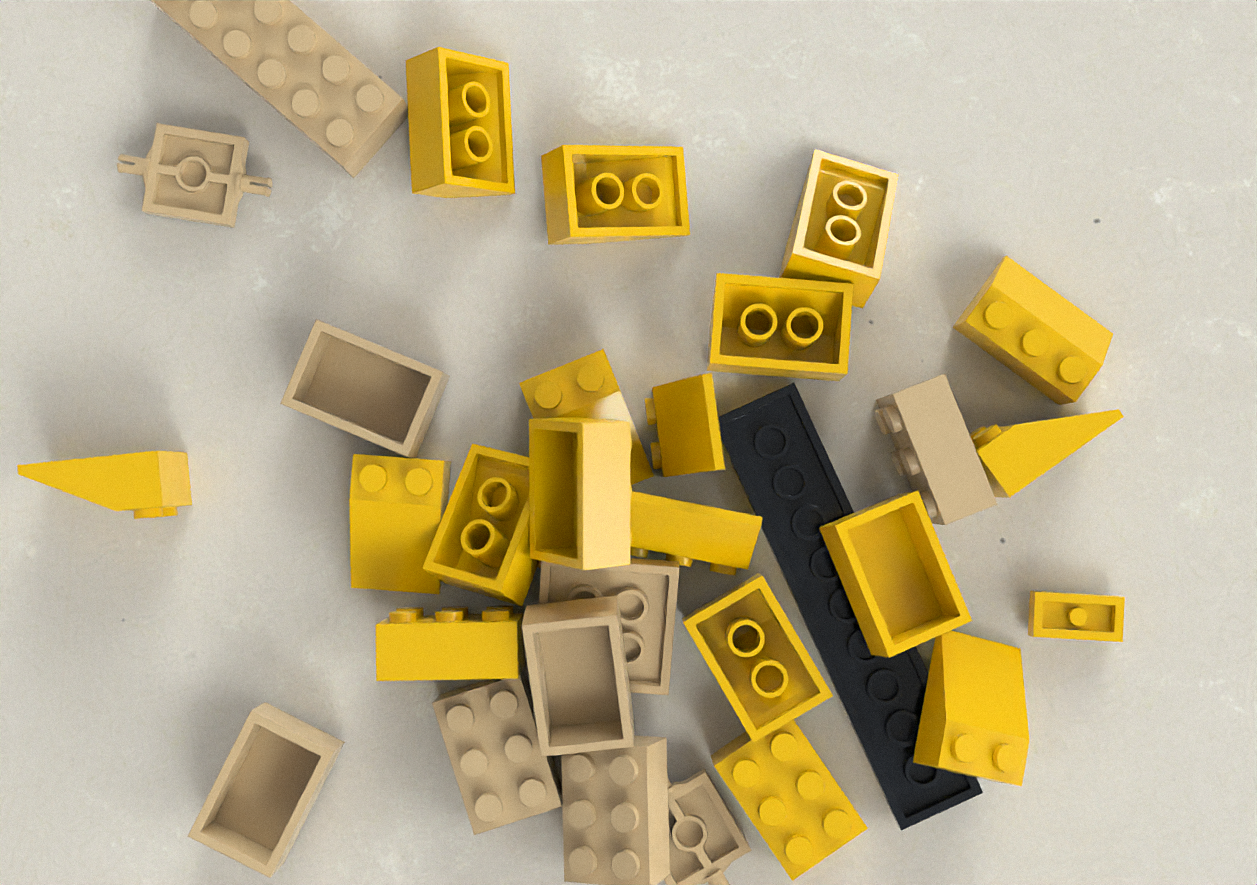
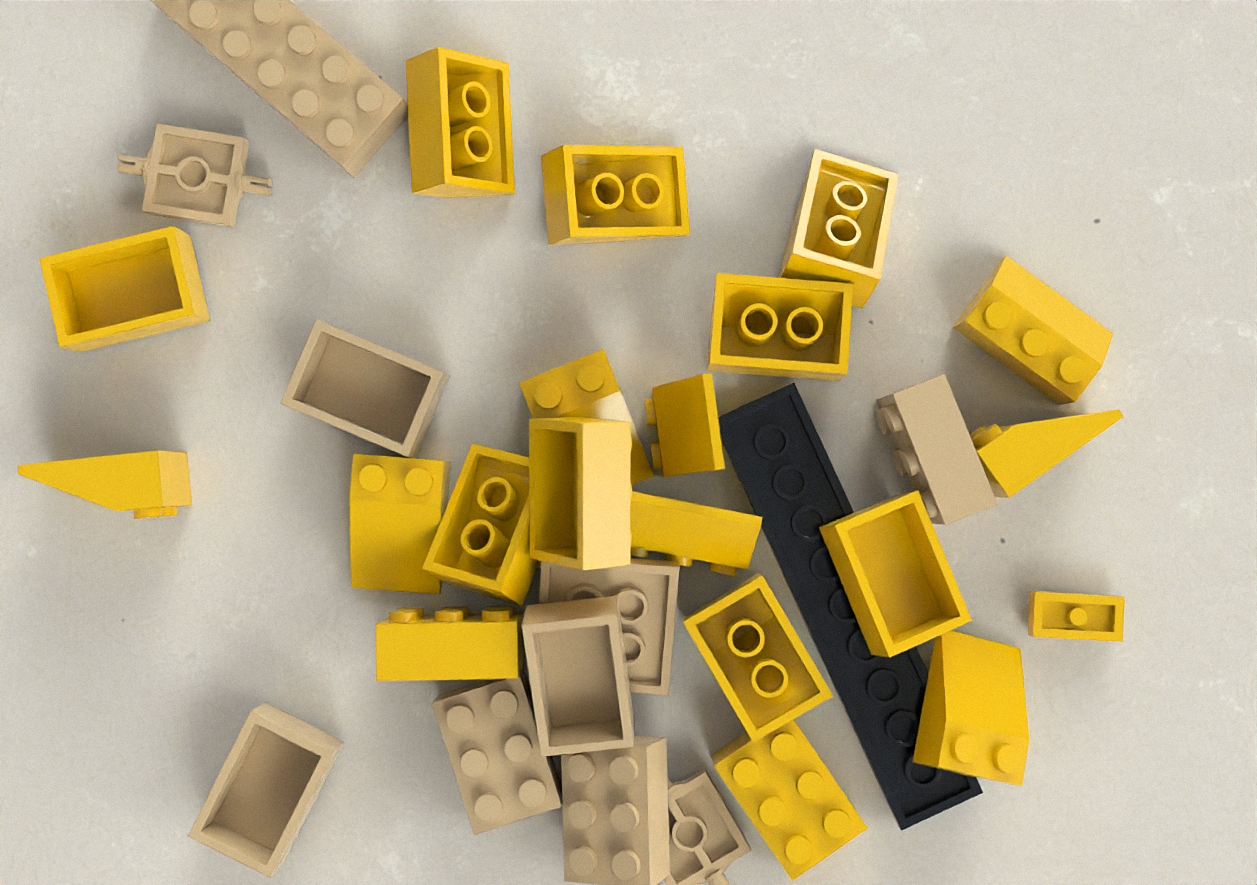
(124, 289): none -> yellow piece

